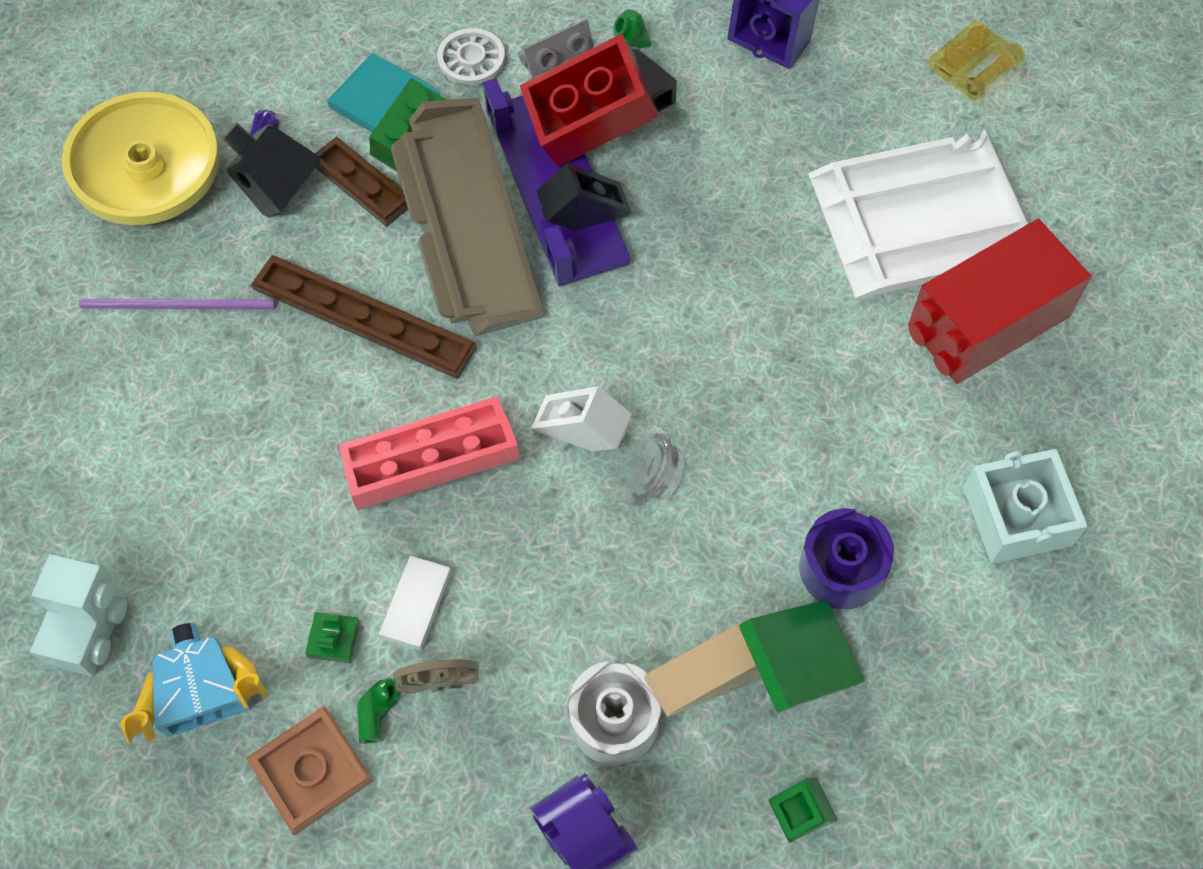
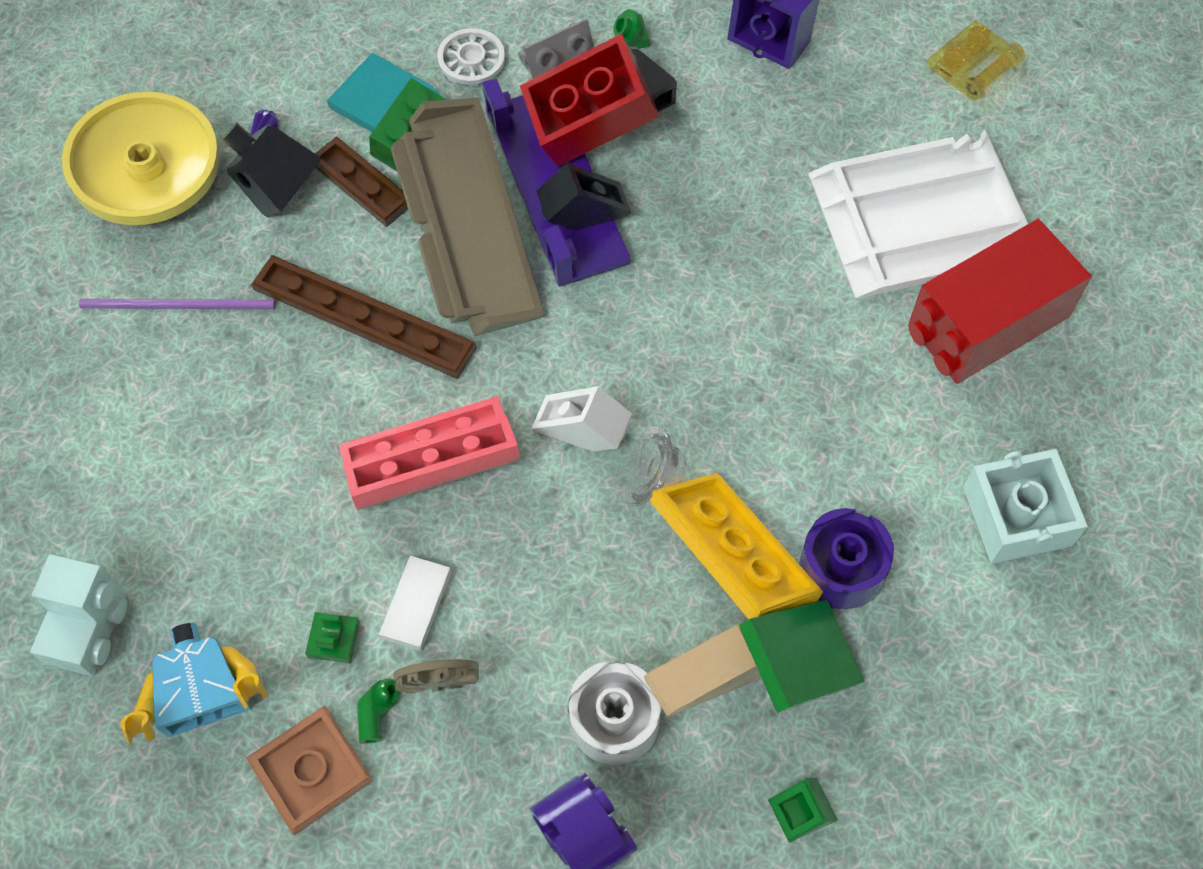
(735, 546): none -> yellow tile

